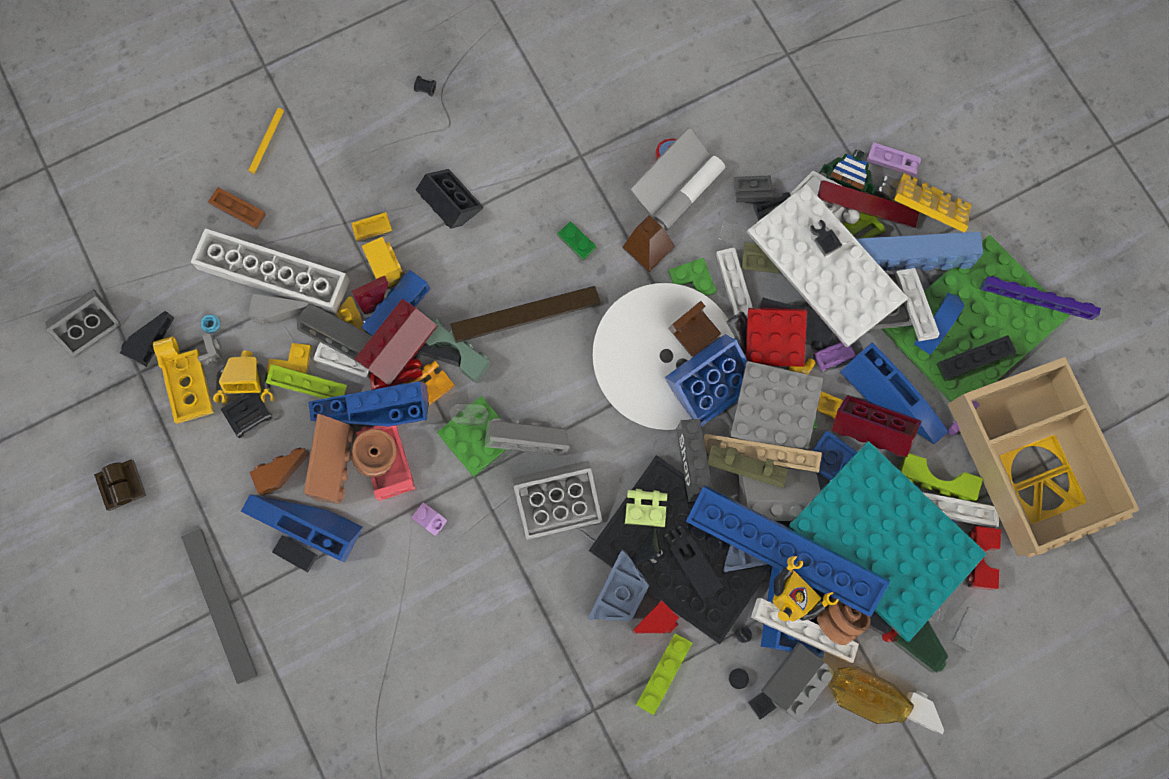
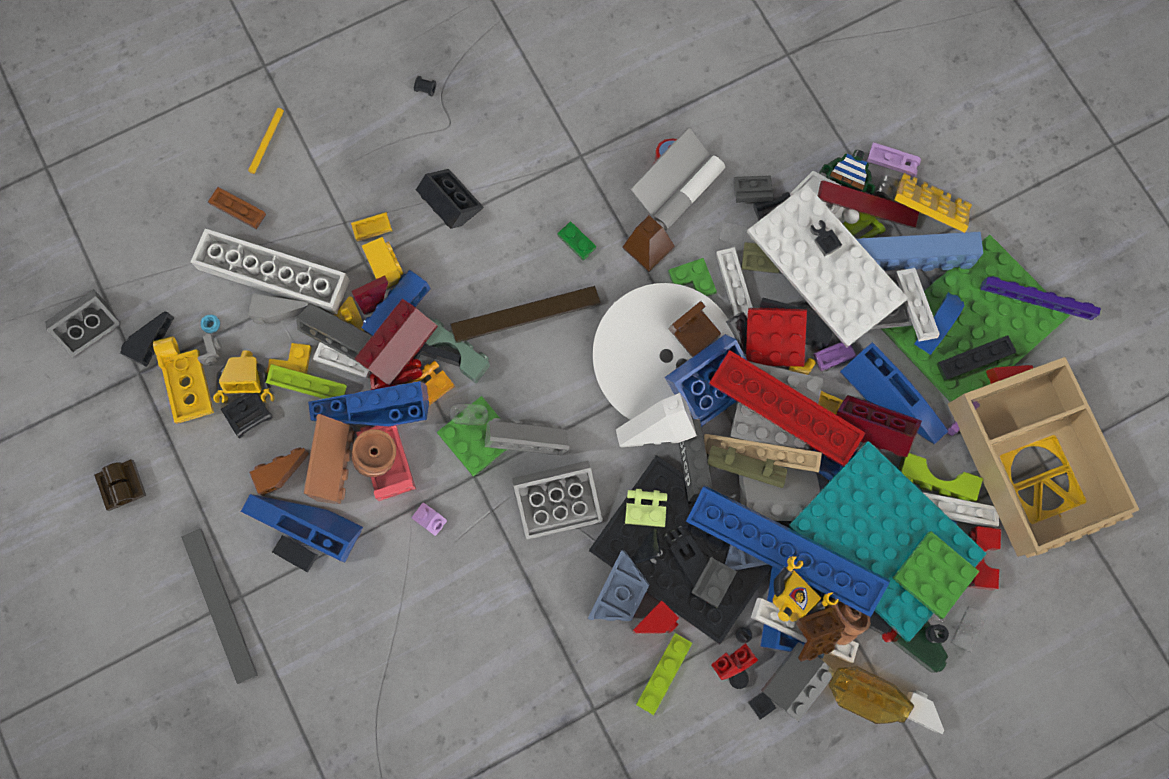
(662, 422): none -> white wedge
(714, 582): none -> dark grey plate
(733, 664): none -> red slope
(787, 408): none -> red plate
(821, 631): none -> reddish brown bracket
(930, 633): none -> black bush
(935, 575): none -> bright green plate
(999, 373): none -> red slope

